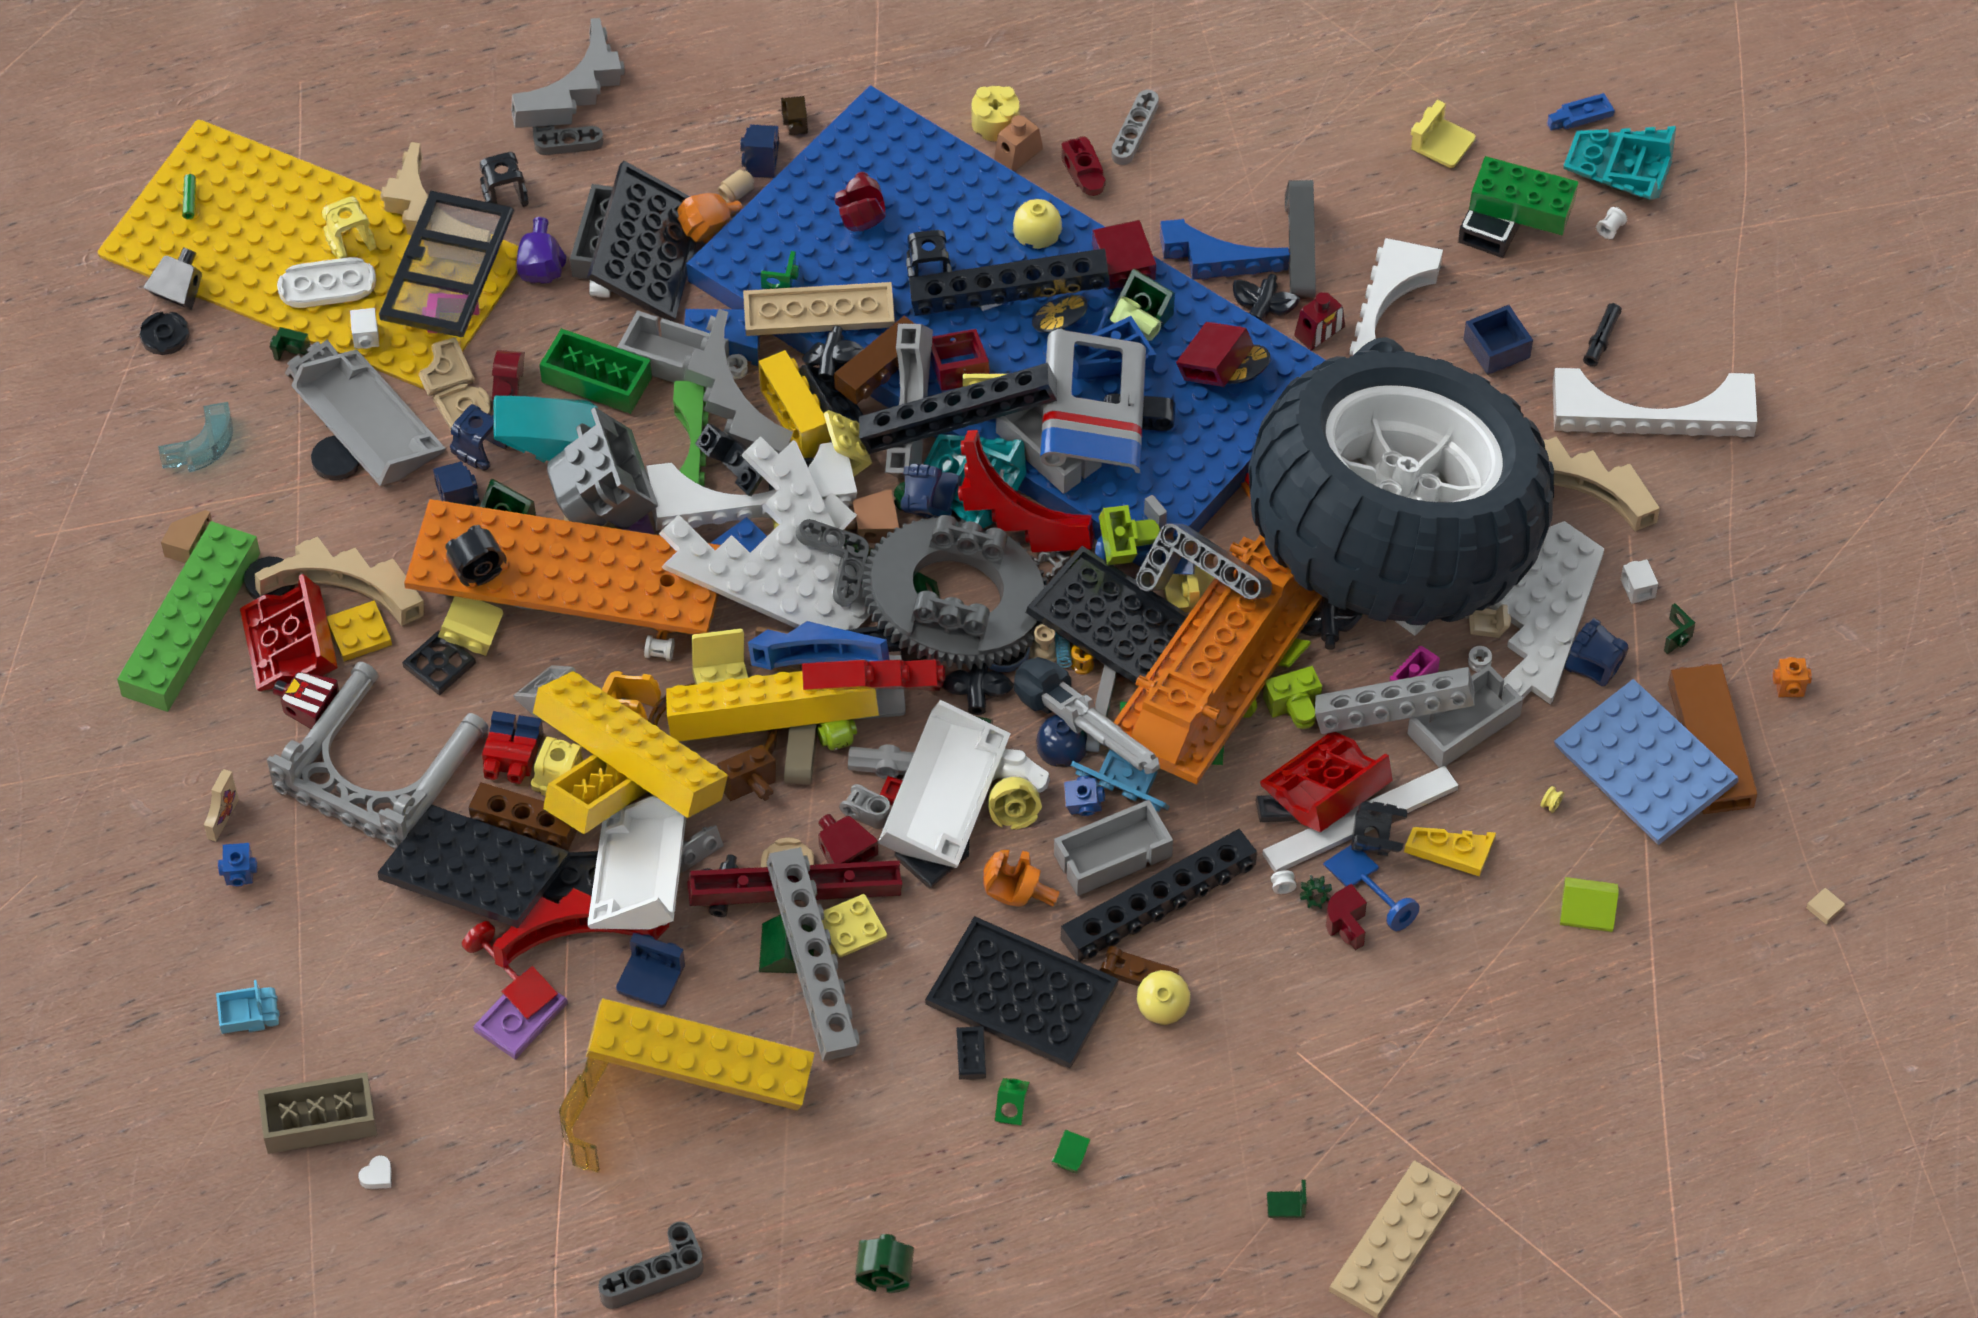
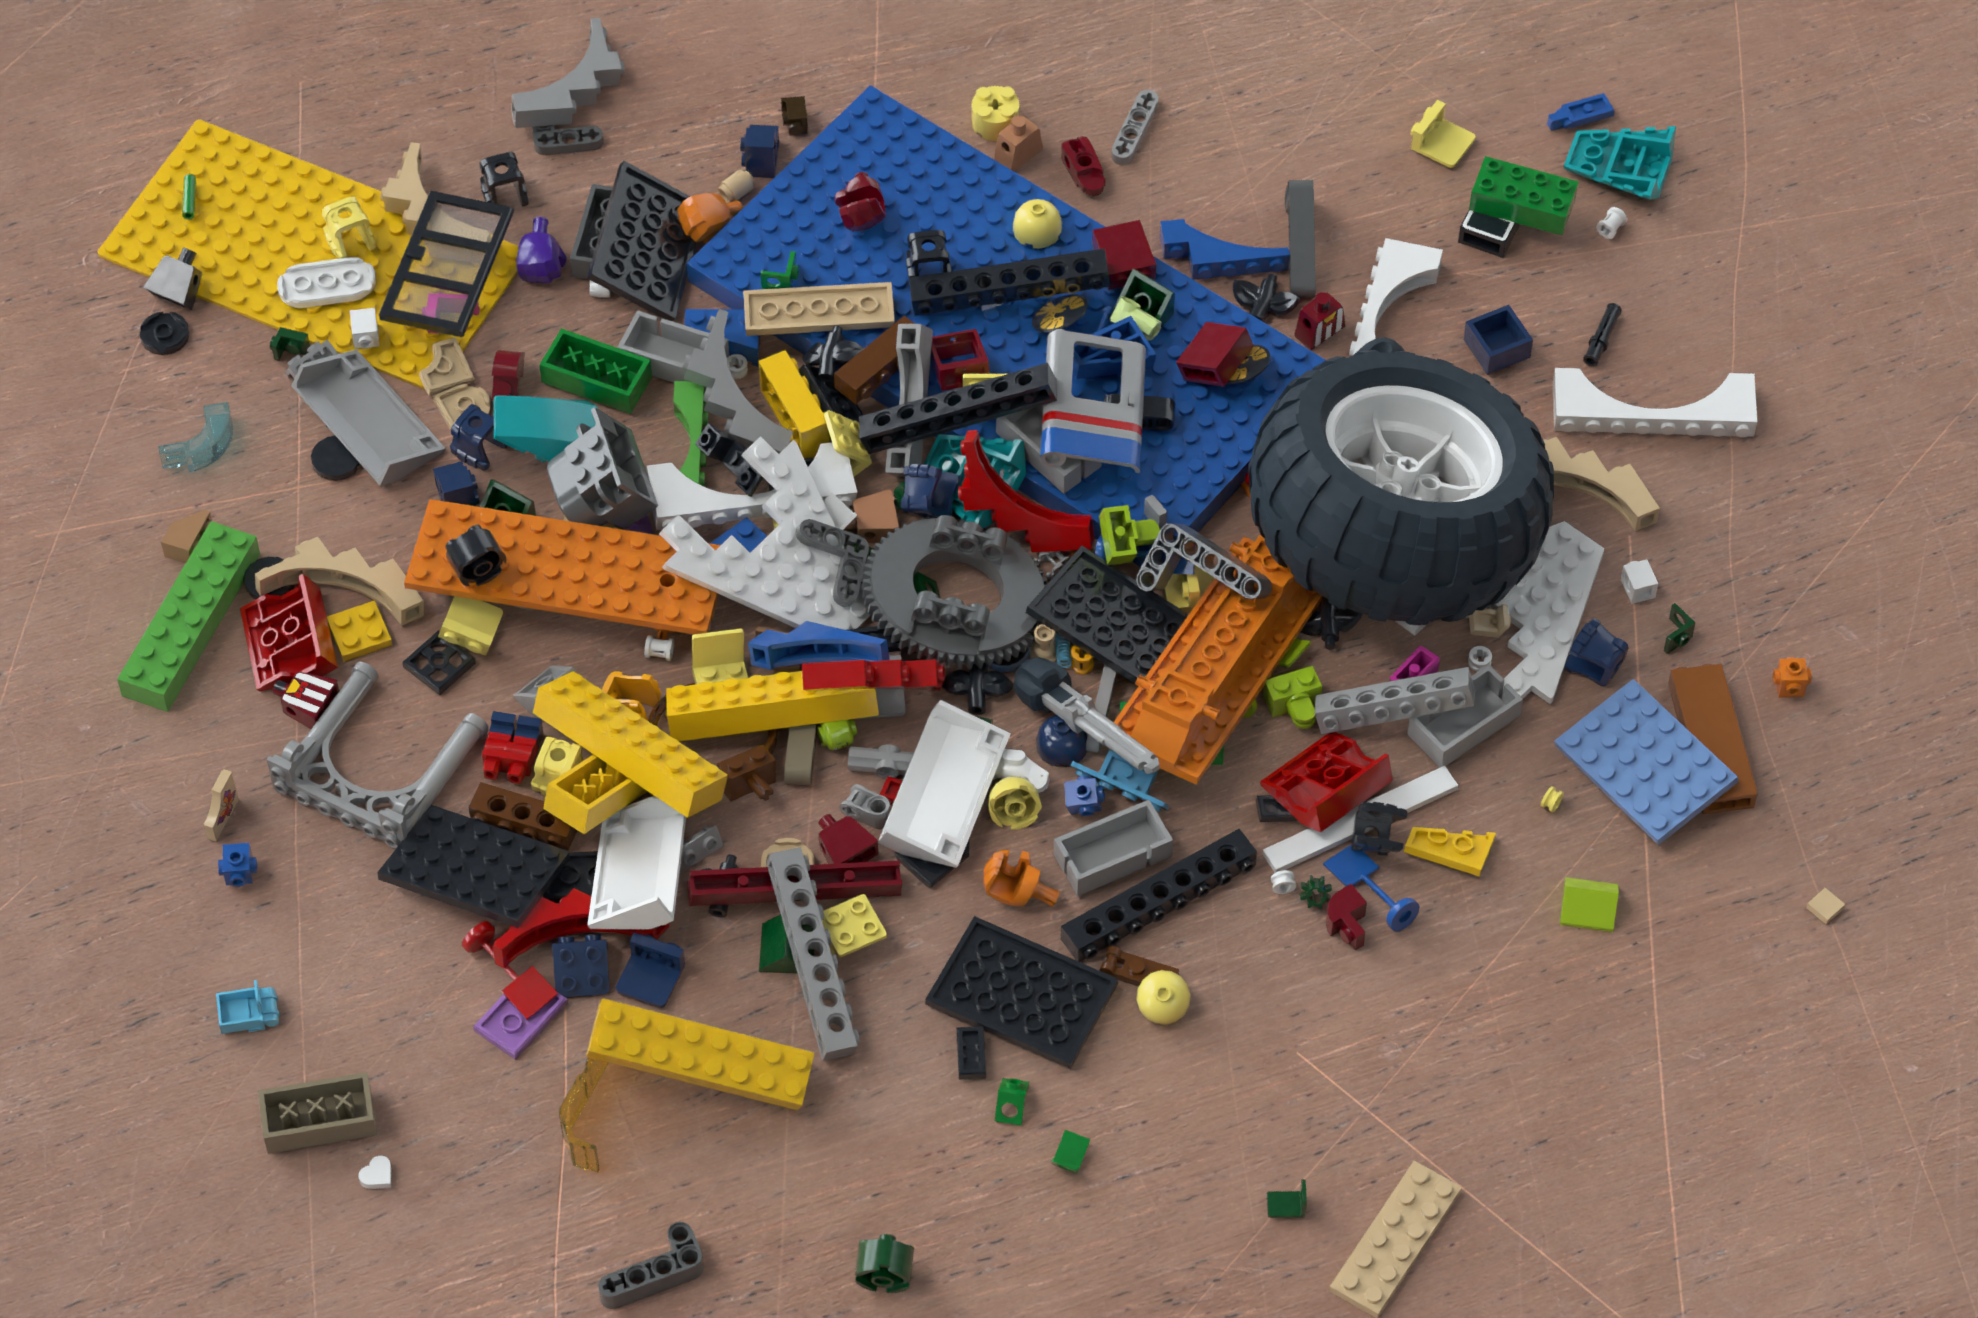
(581, 966): none -> dark blue bracket

